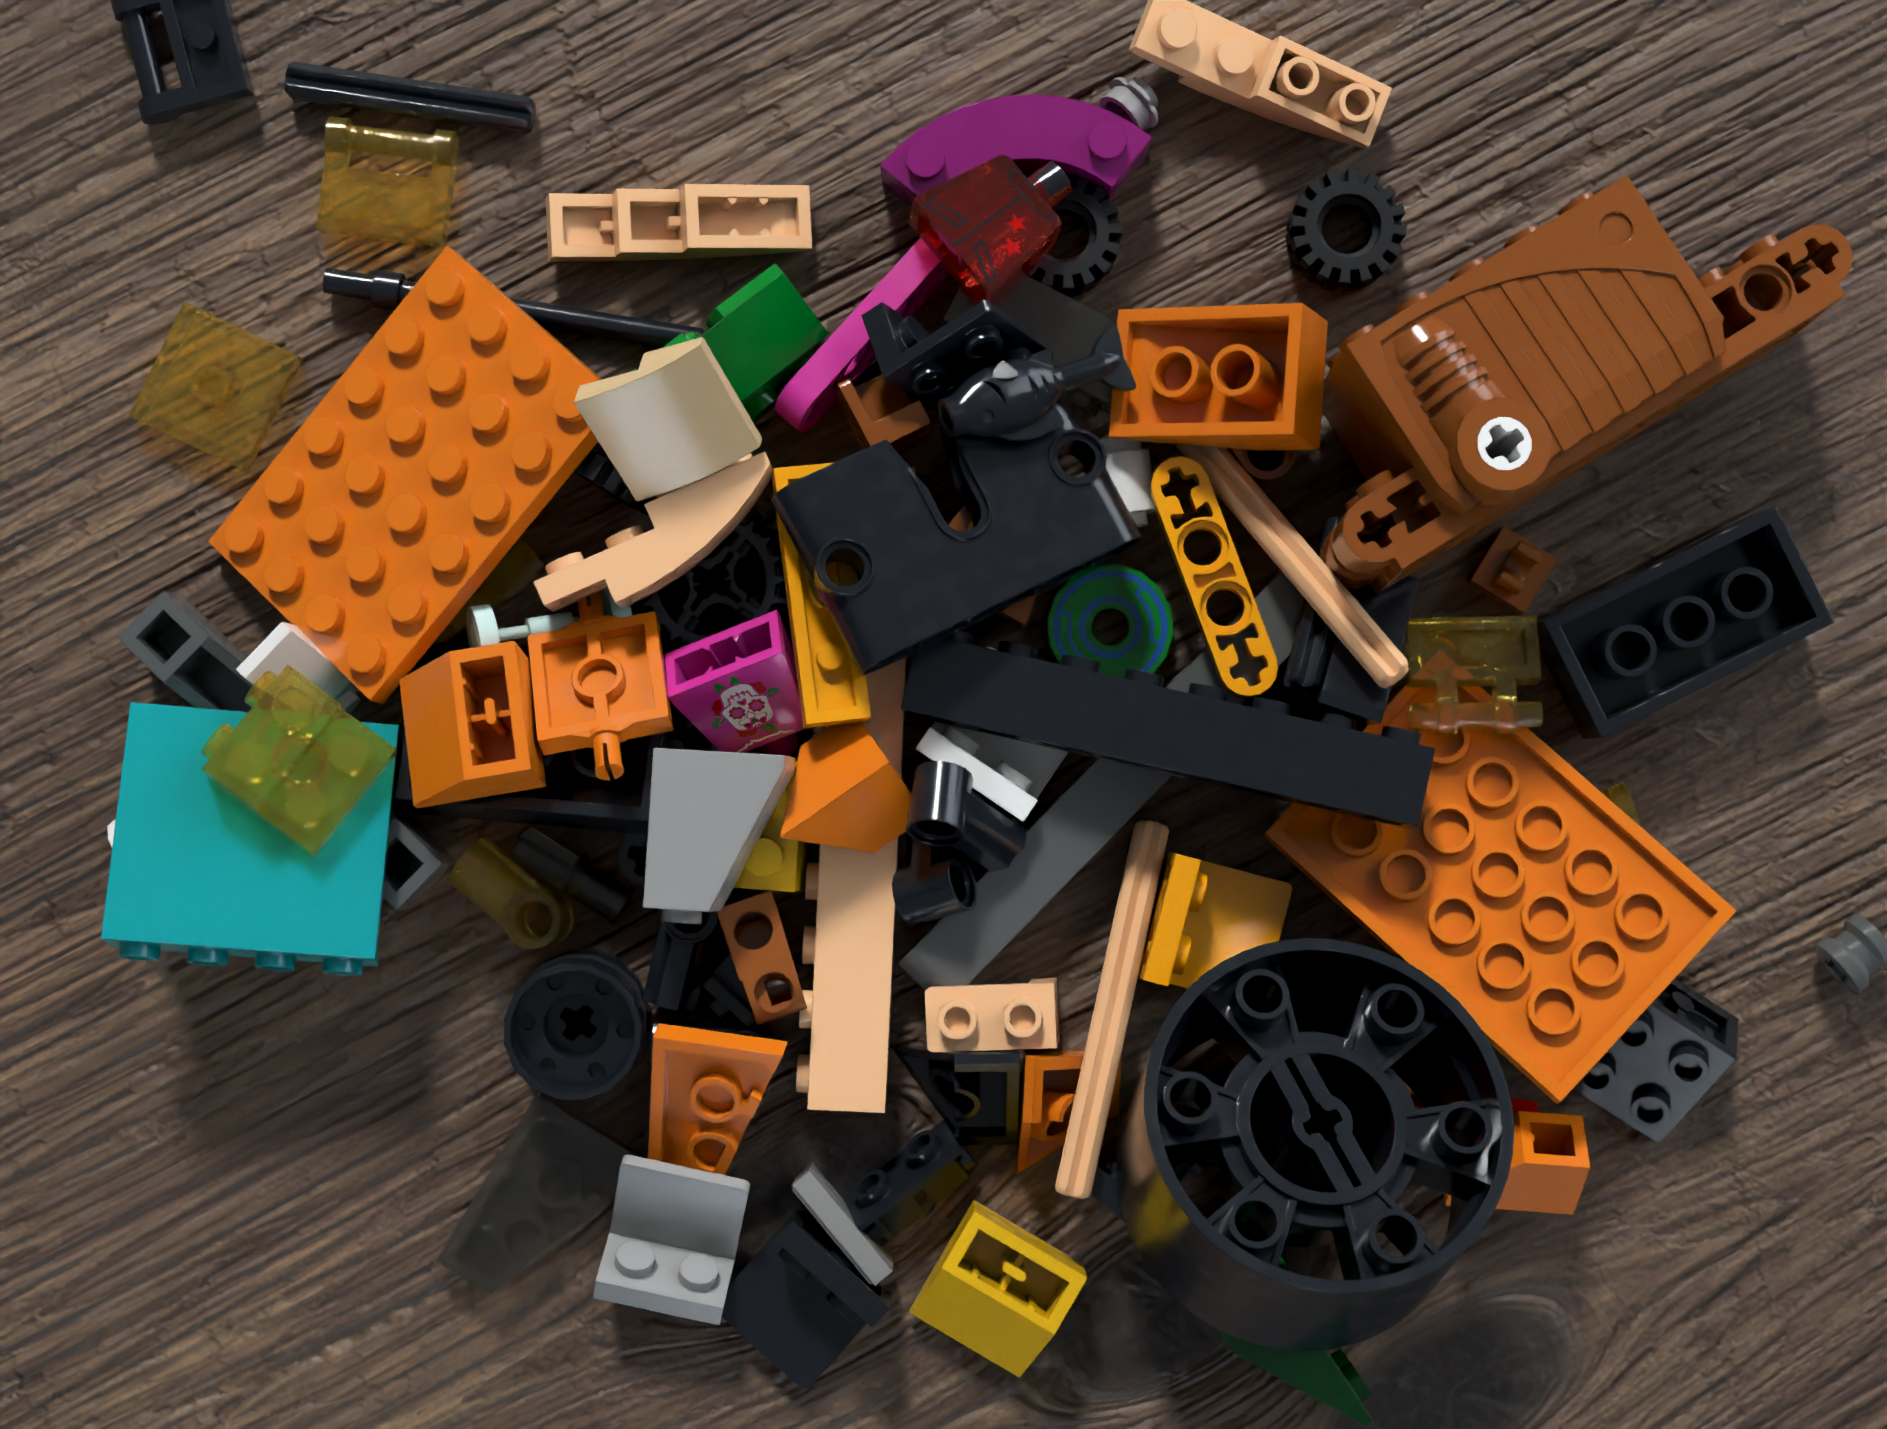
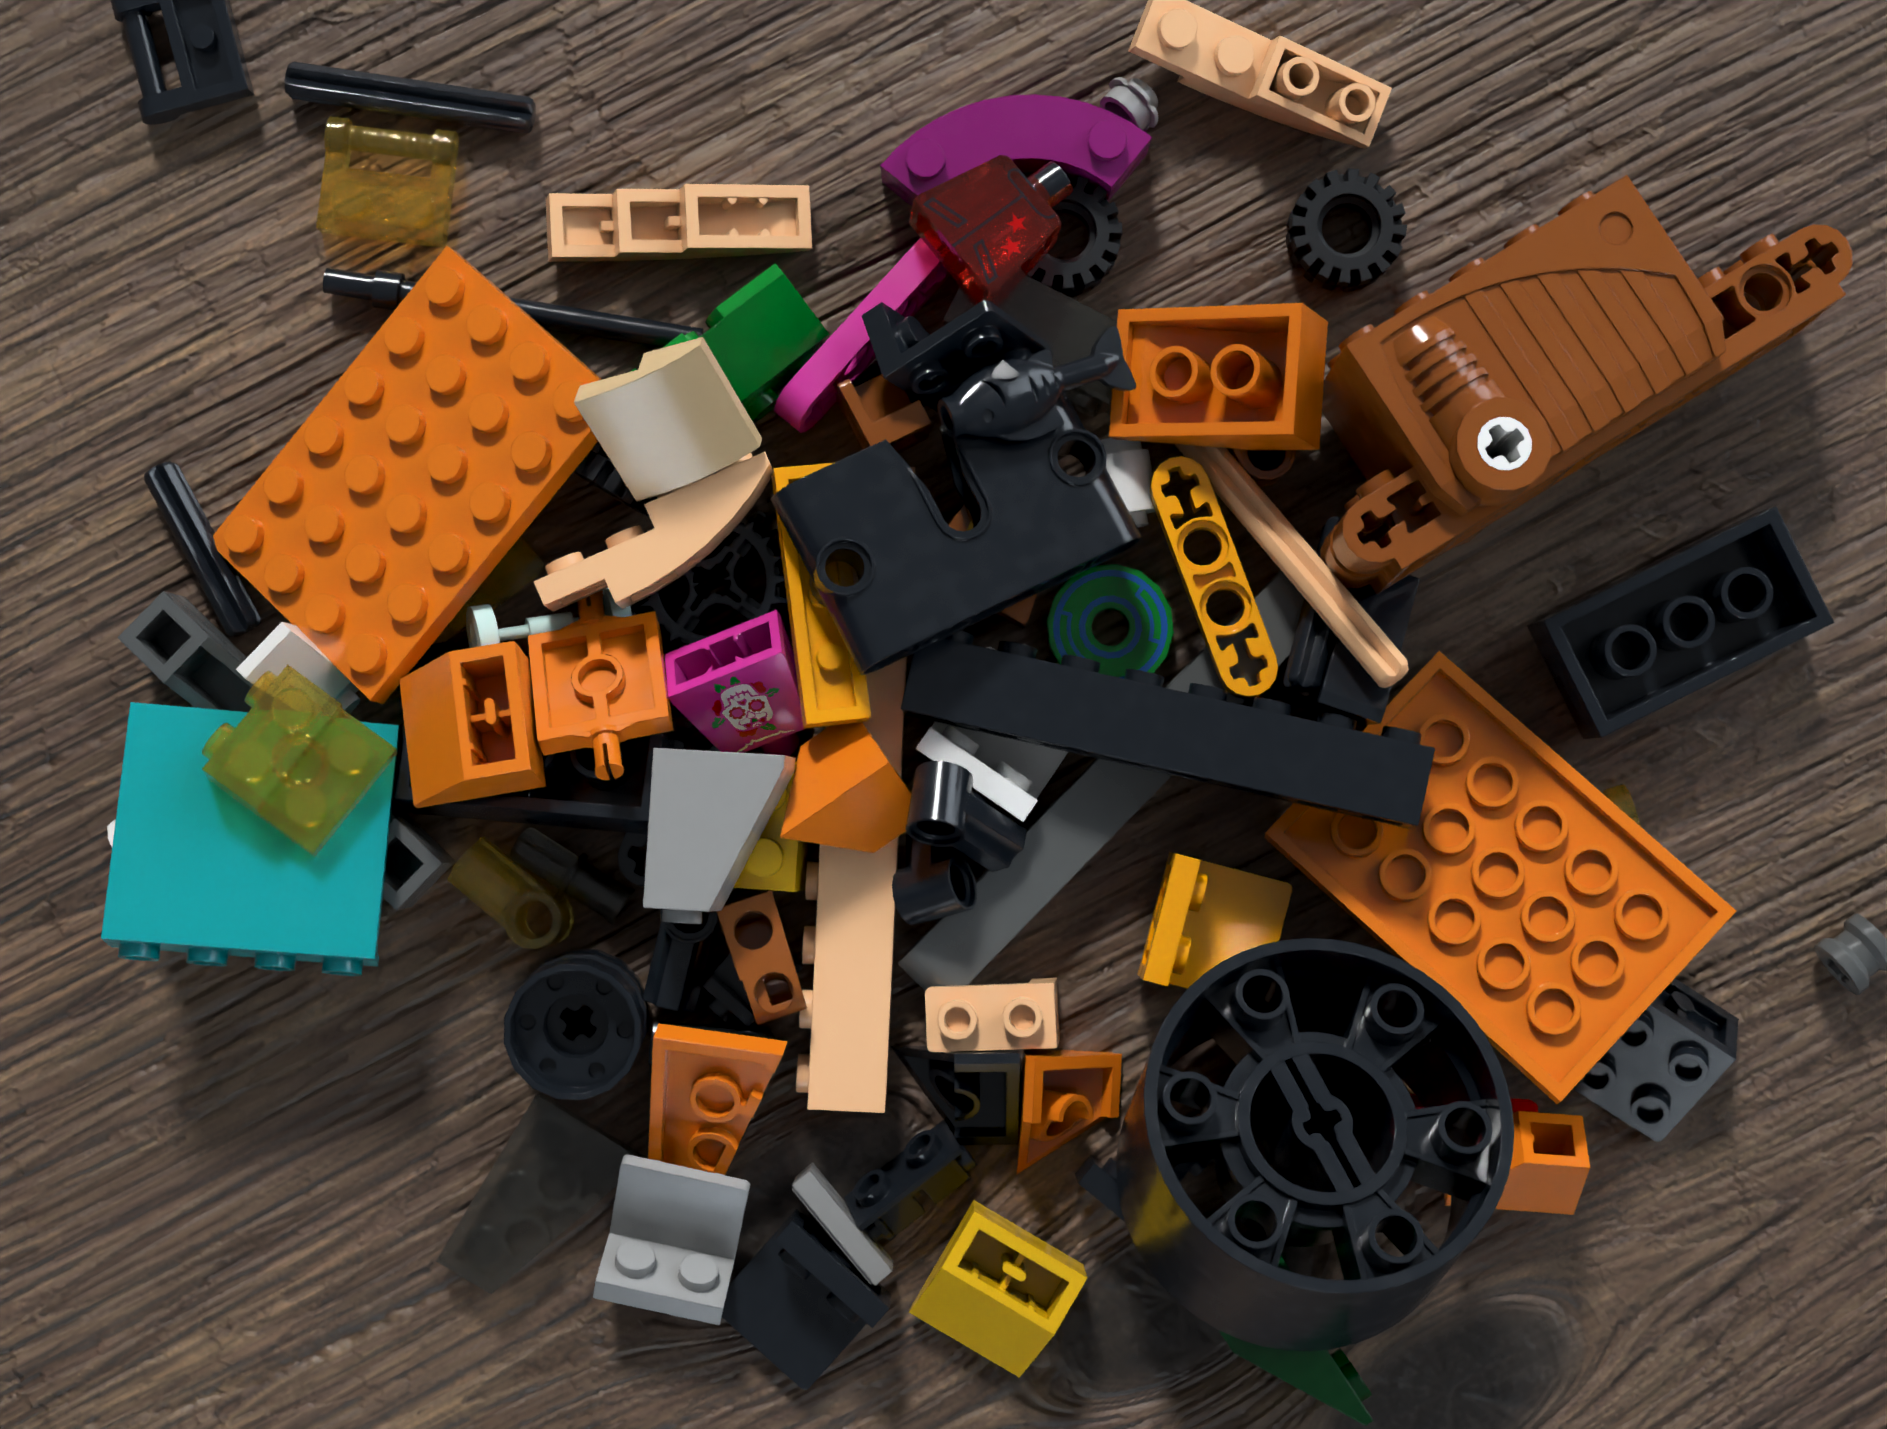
(198, 545): none -> black axle
(216, 387): clear yellow plate -> none
(1112, 1010): light nougat axle -> none
(1473, 653): clear yellow plate -> none
(1512, 570): dark orange tile -> none

